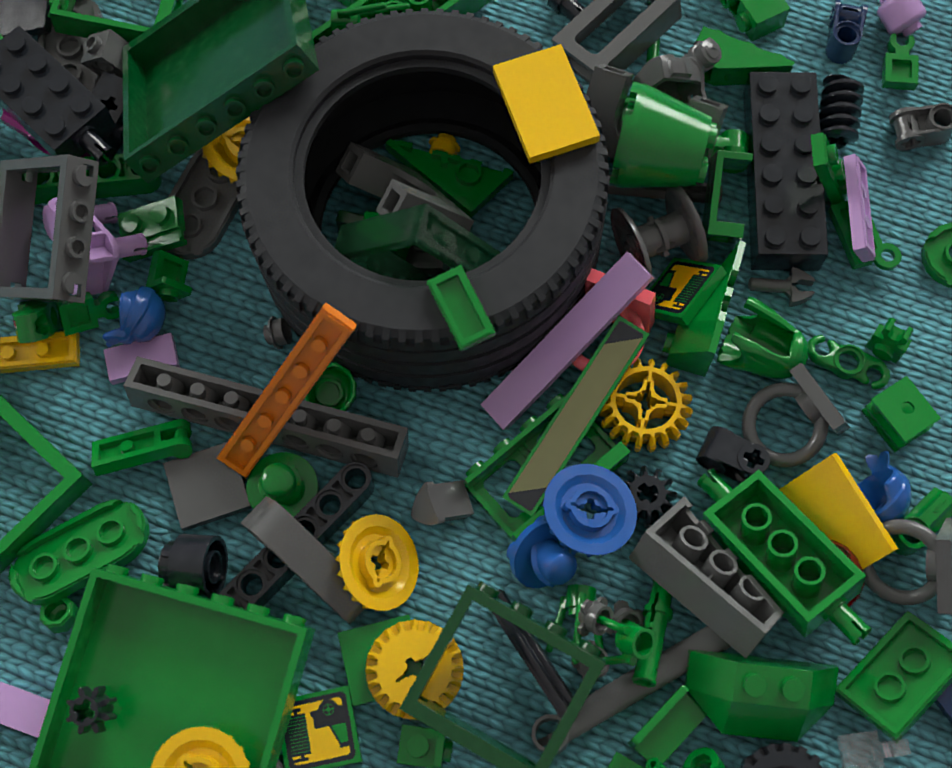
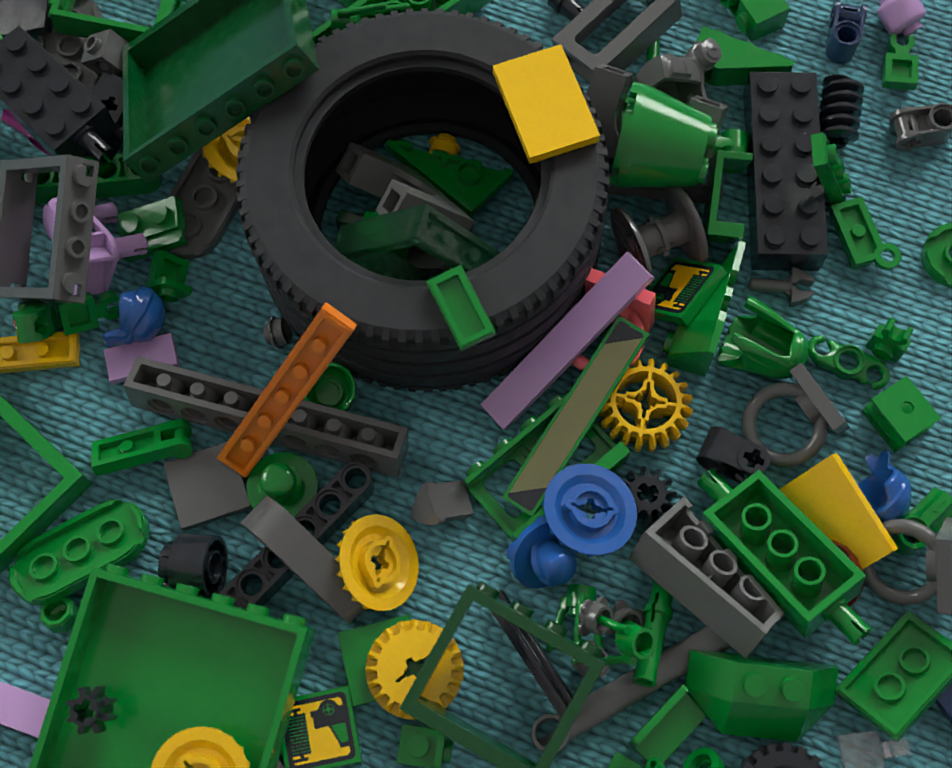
(859, 208): lavender tile -> none

